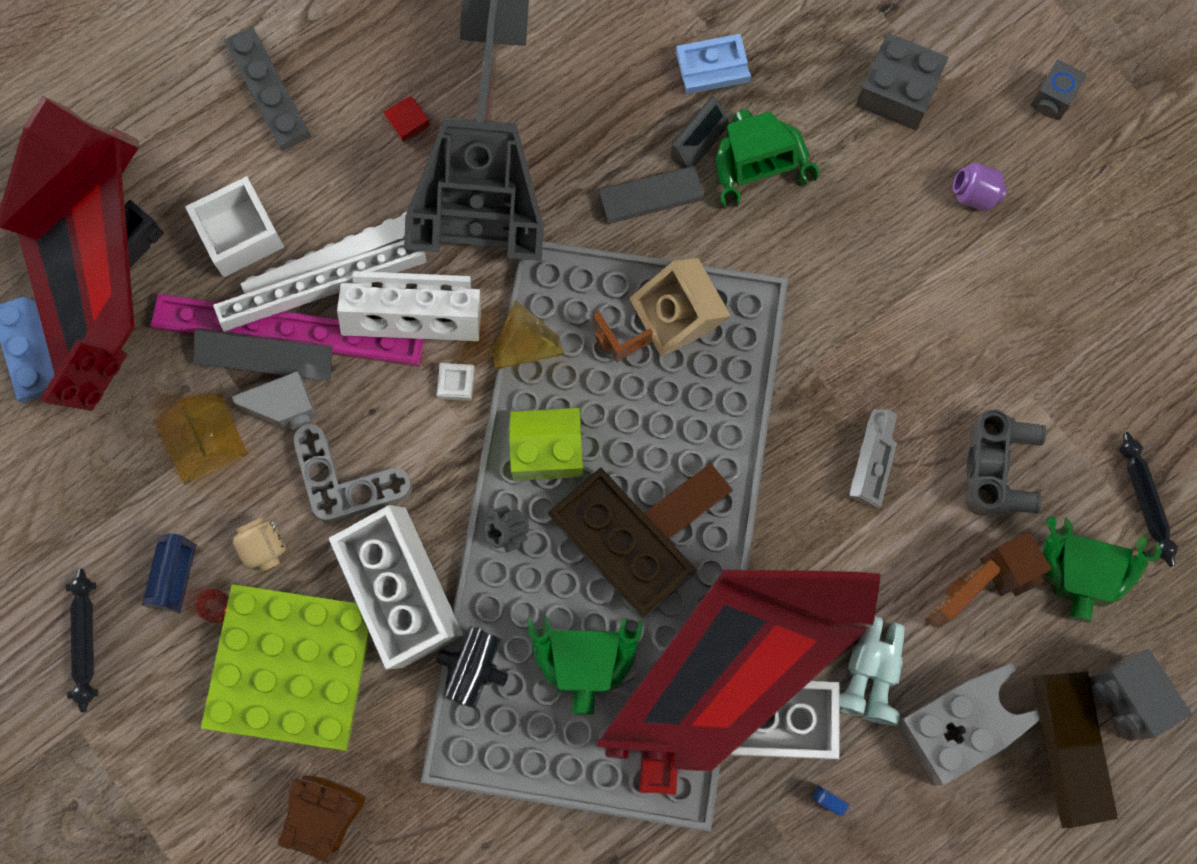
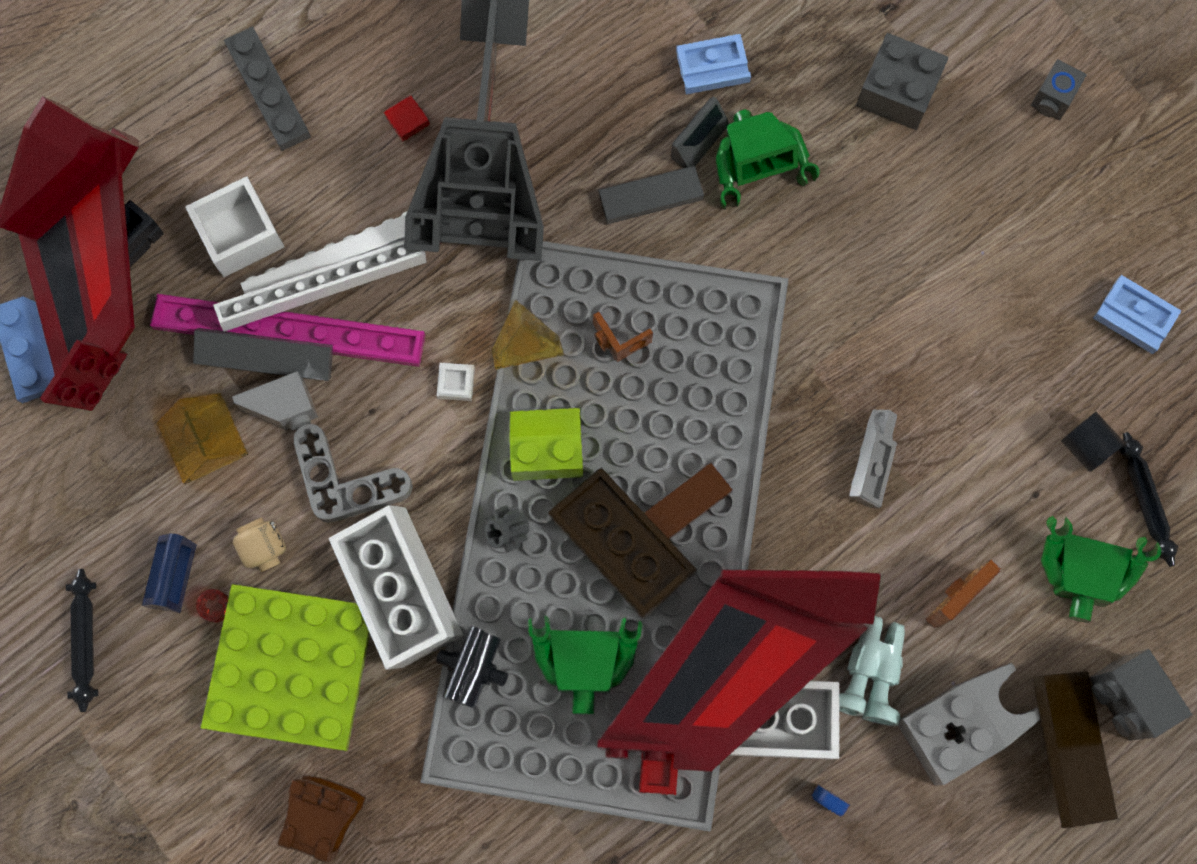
(424, 303): white brick -> none
(679, 305): tan slope -> none
(979, 186): medium lavender head -> none
(990, 462): dark grey piece -> none
(1020, 565): reddish brown brick -> none
(1093, 441): none -> black piece
(1137, 314): none -> light blue plate

